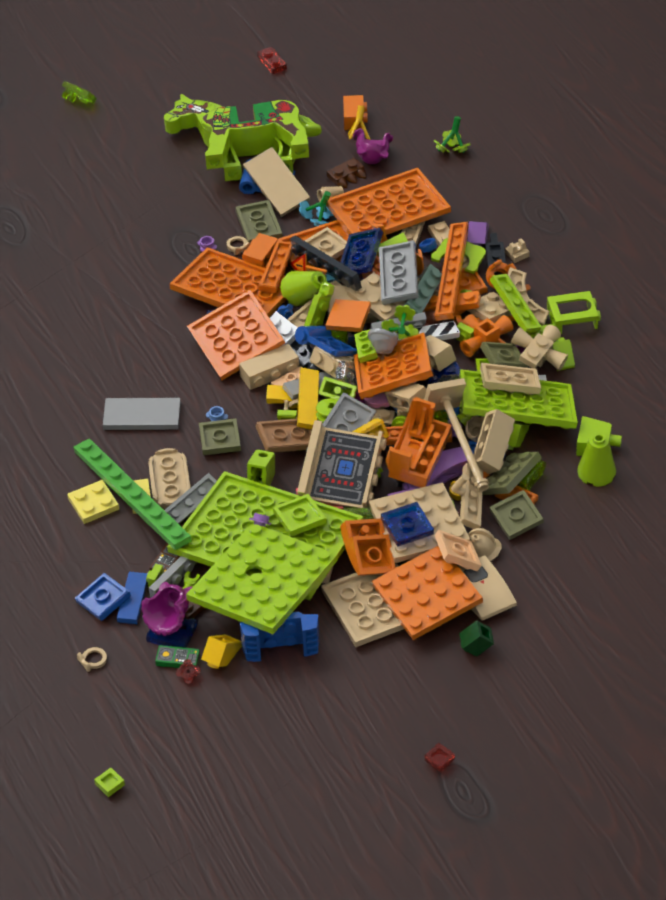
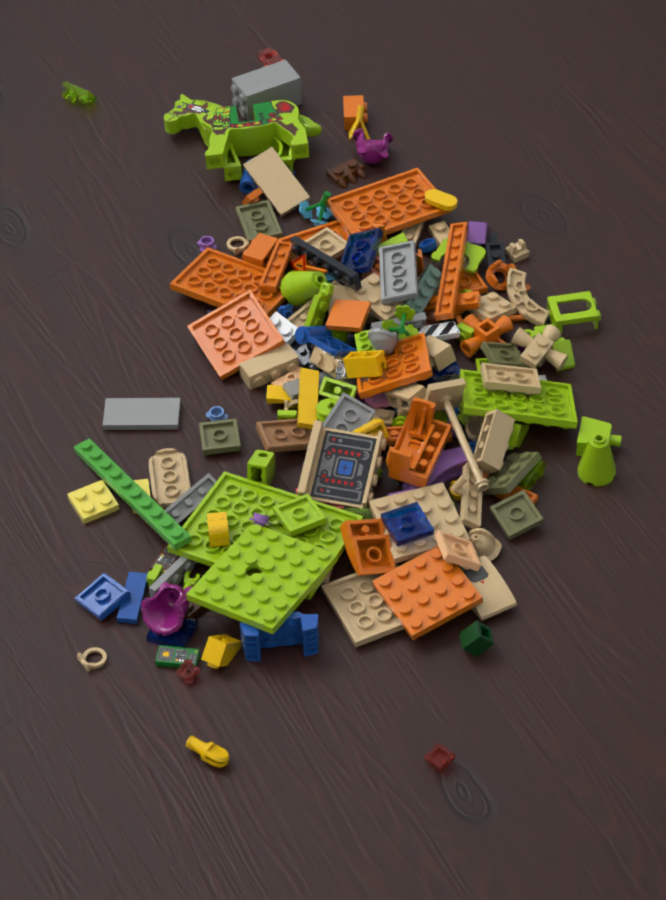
(109, 782): lime plate -> none
(208, 752): none -> yellow arm
(218, 529): none -> yellow plate
(252, 197): none -> orange plate
(266, 84): none -> light grey brick
(333, 190): tan cone -> none
(365, 364): none -> yellow hinge
(440, 200): none -> yellow tile
(452, 138): plant -> none
(515, 303): lime plate -> none

